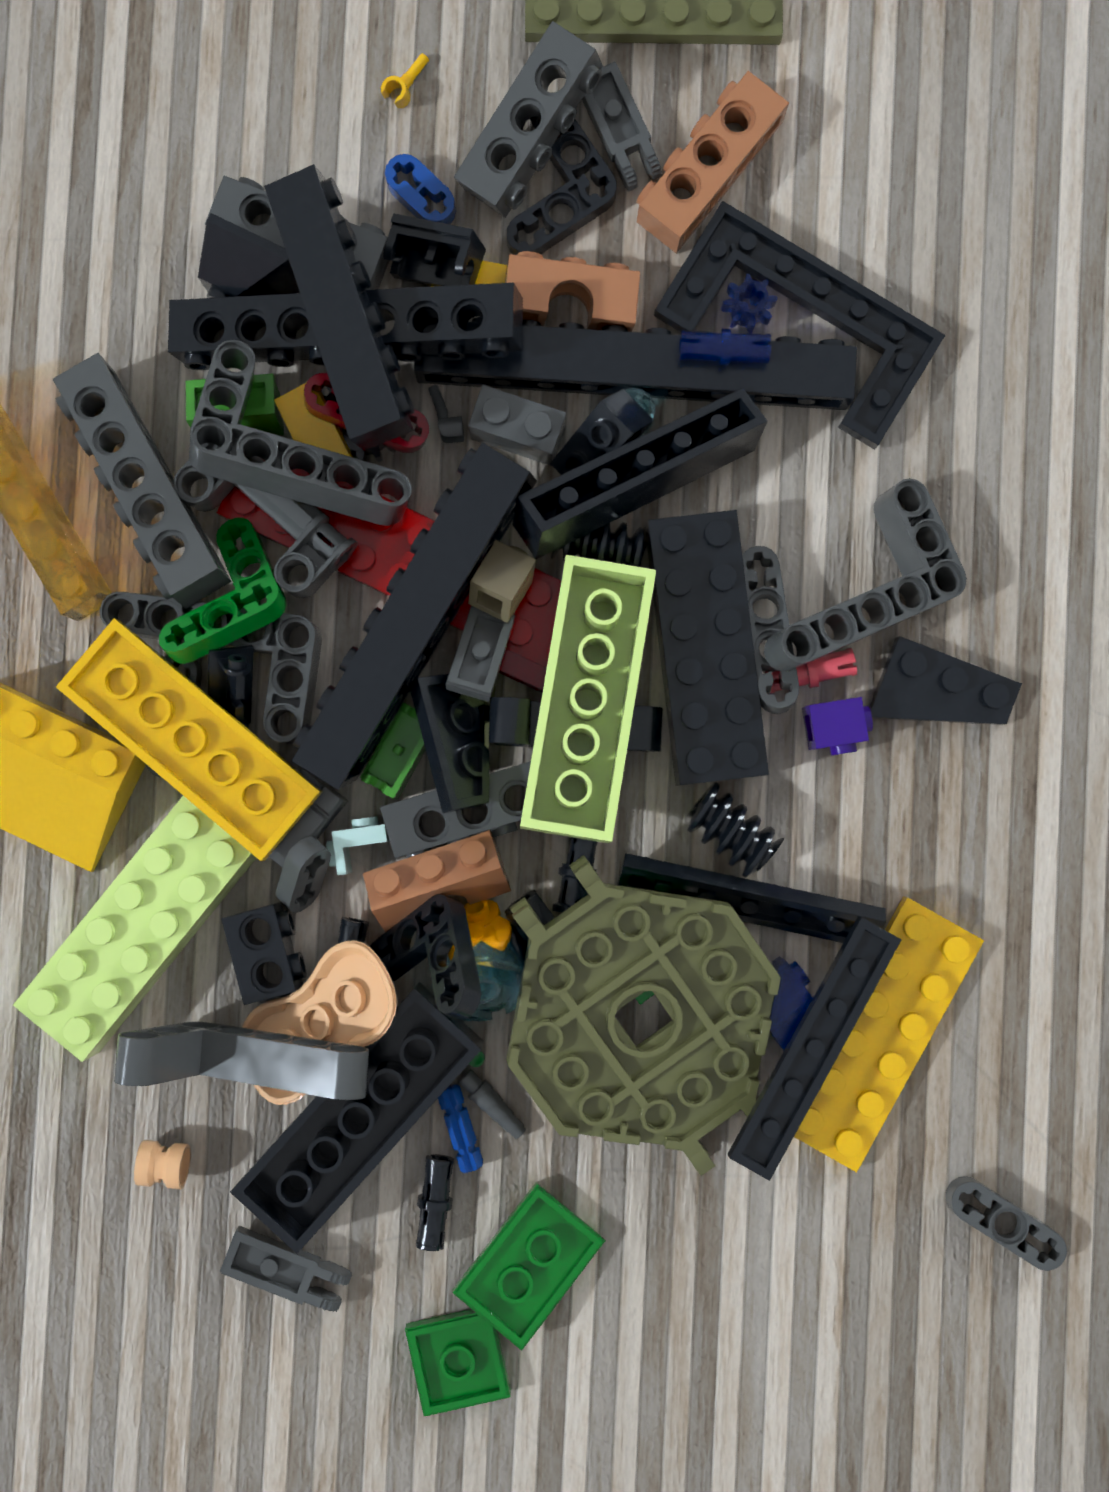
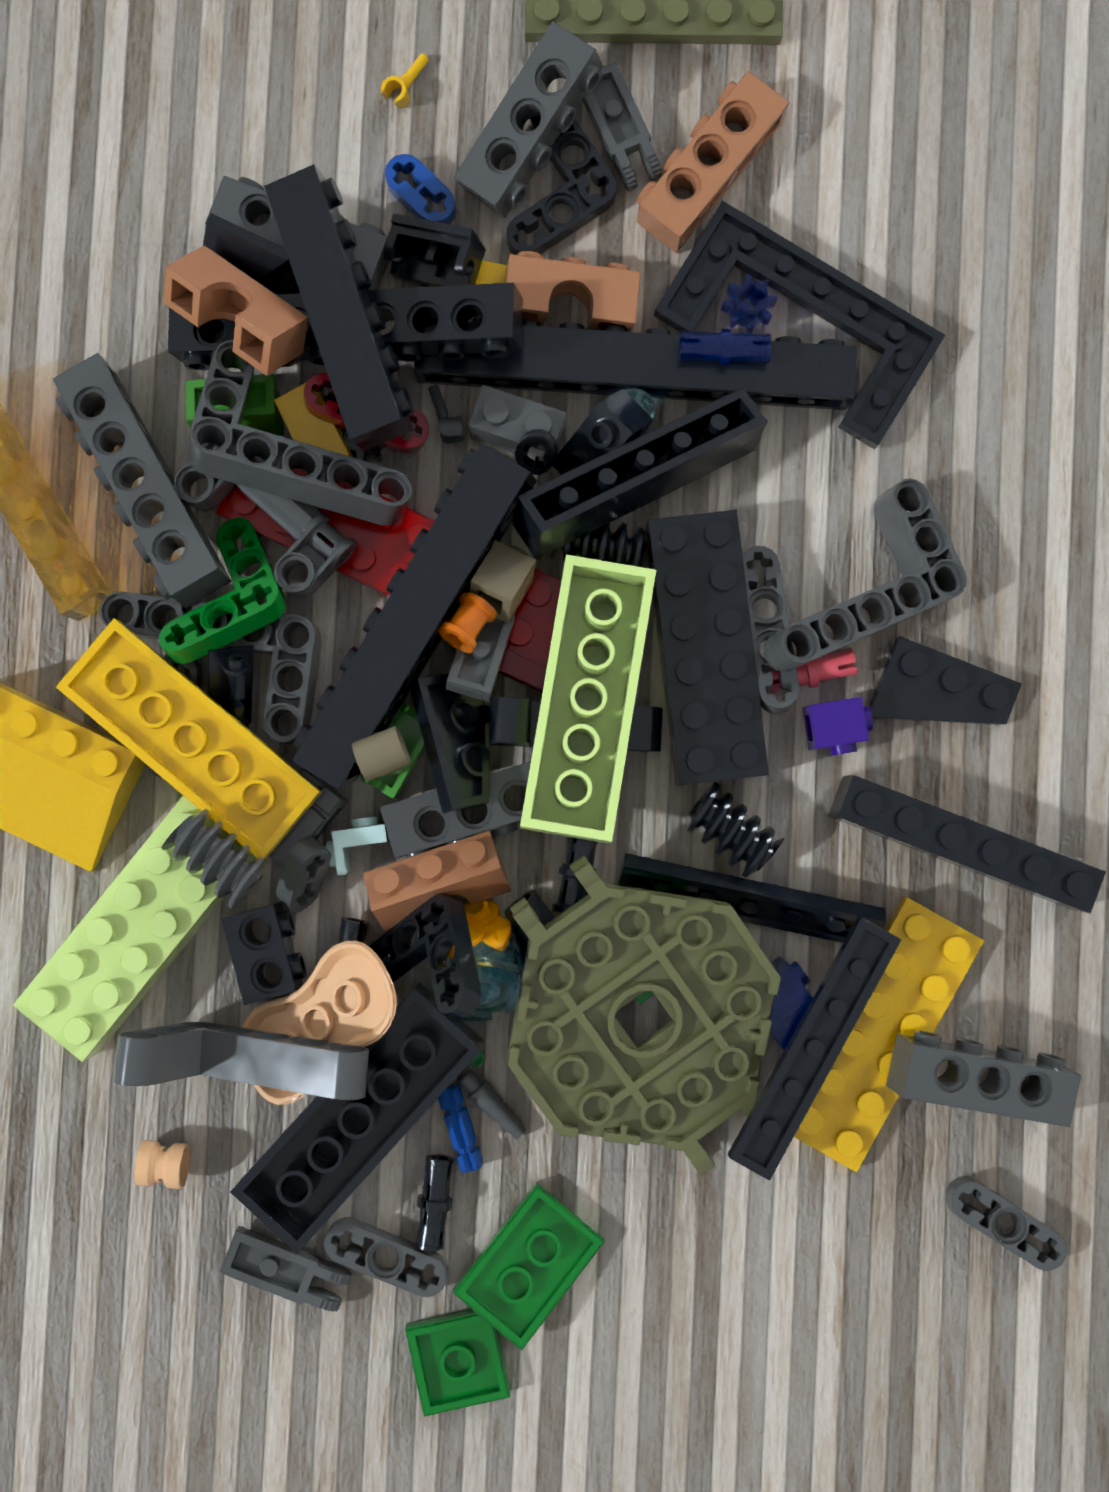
(210, 288): none -> nougat arch
(215, 857): none -> dark grey piece
(368, 1266): none -> dark grey beam
(381, 754): none -> dark tan piece
(467, 622): none -> orange bush
(537, 437): none -> black bush
(967, 844): none -> black brick
(1045, 1099): none -> dark grey brick

